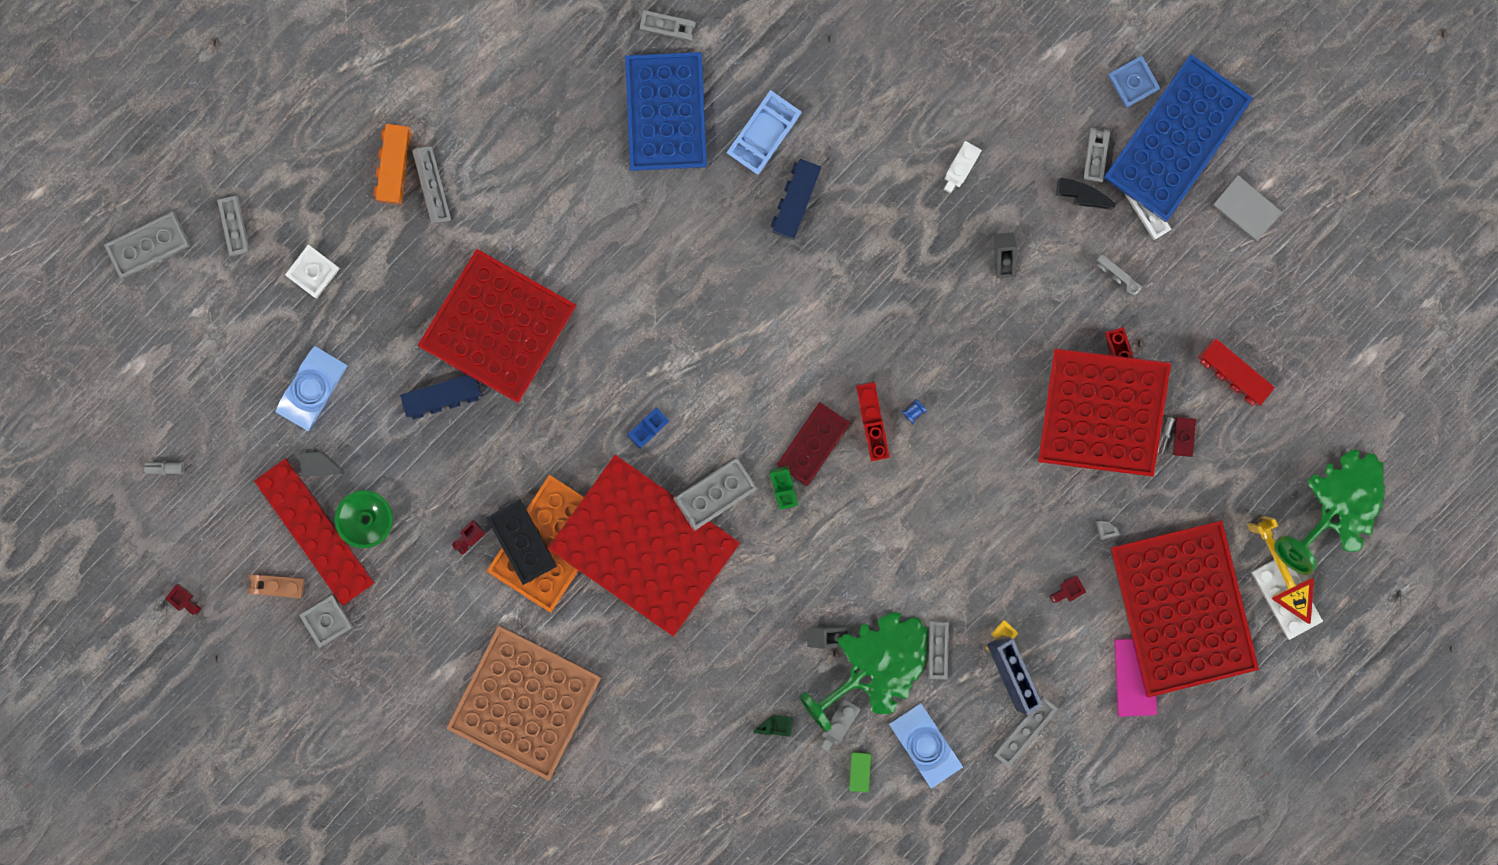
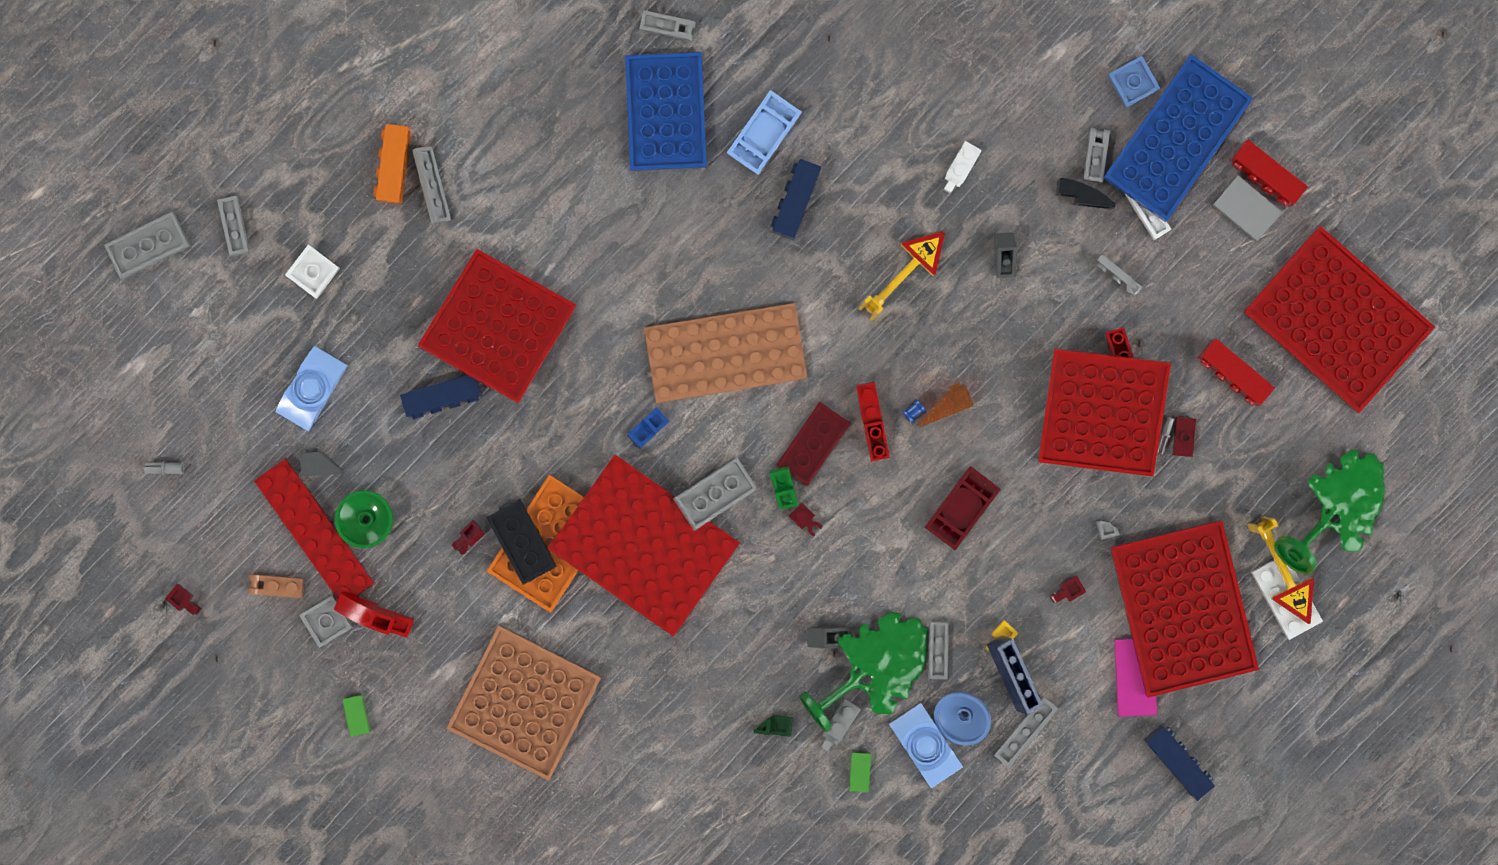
(356, 715): none -> bright green tile
(373, 617): none -> red slope
(725, 353): none -> nougat plate
(803, 517): none -> dark red plate
(924, 252): none -> yellow piece
(950, 403): none -> clear orange slope
(958, 726): none -> medium blue dish
(962, 508): none -> dark red slope
(1179, 763): none -> dark blue brick
(1268, 173): none -> red brick
(1339, 319): none -> red plate

